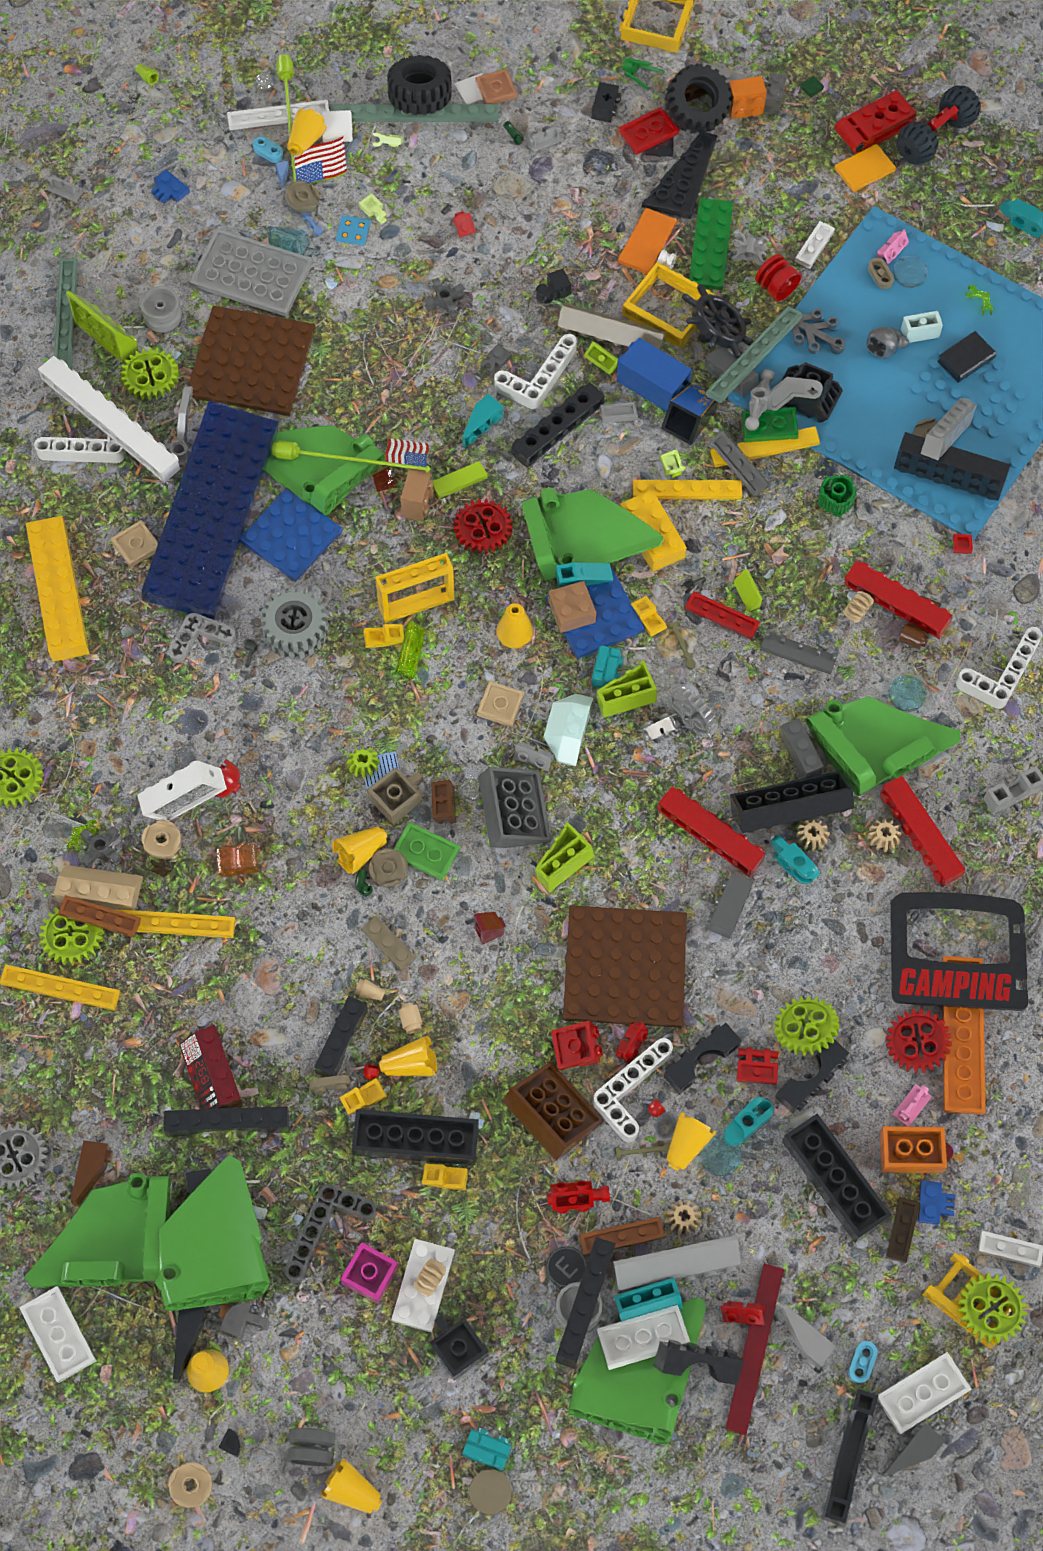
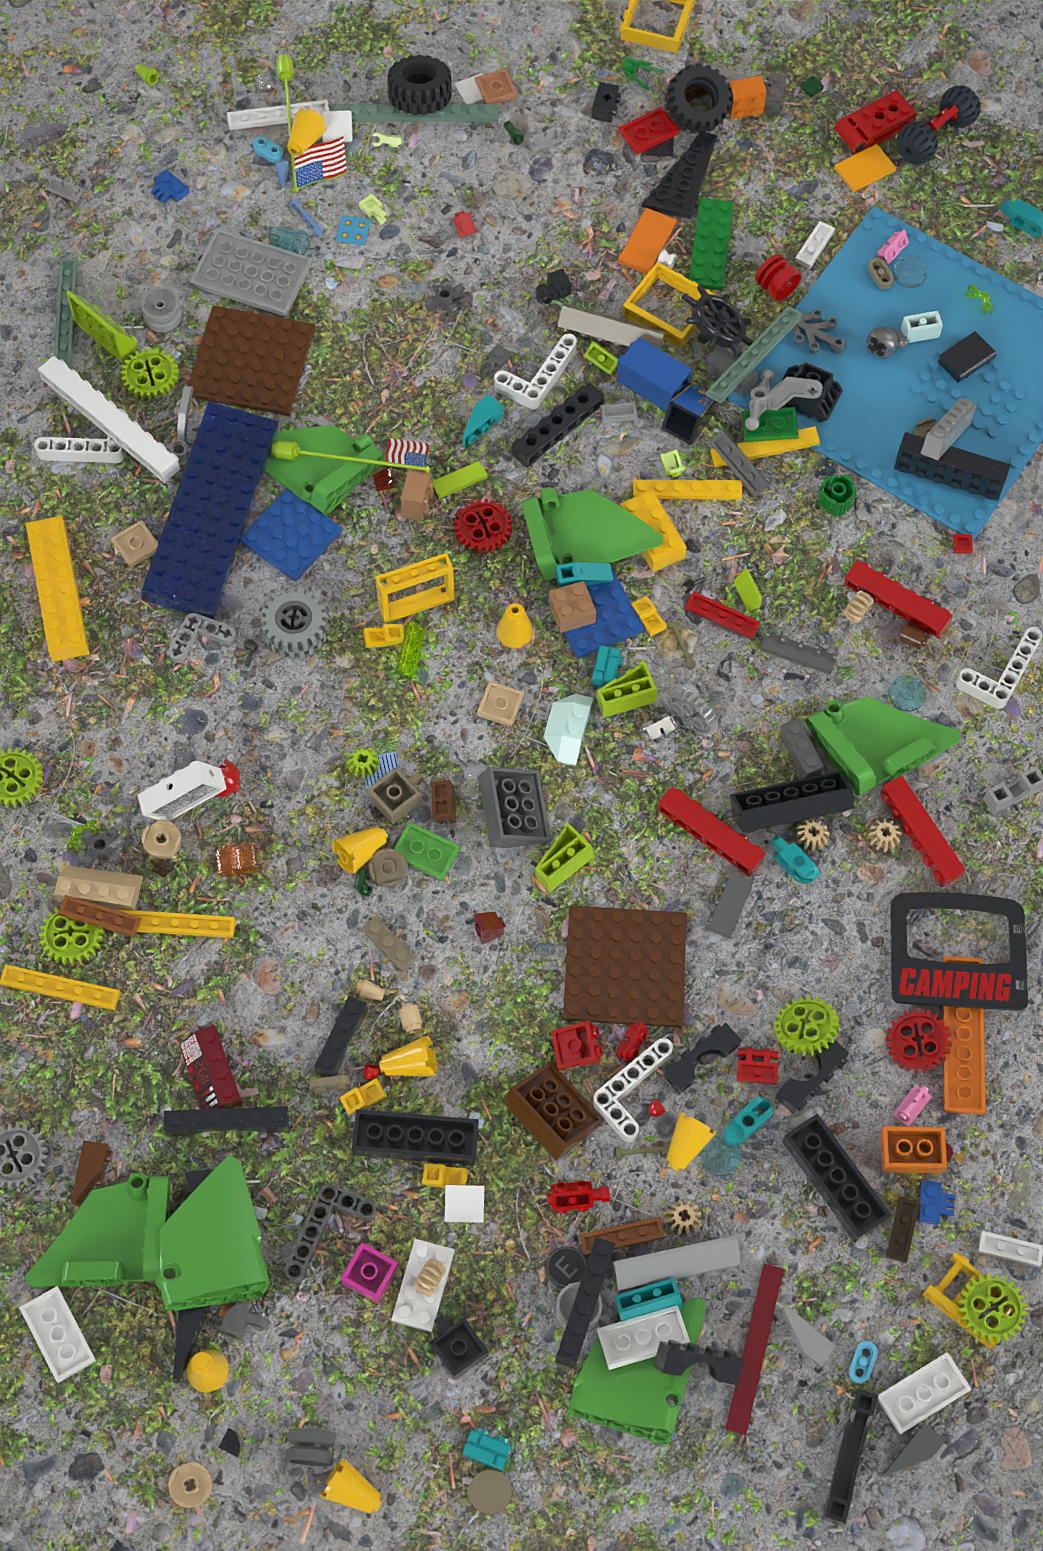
(302, 196): dark tan tile -> none
(464, 1203): none -> white sticker
(528, 755): light grey hinge -> none
(736, 1313): red hinge -> none

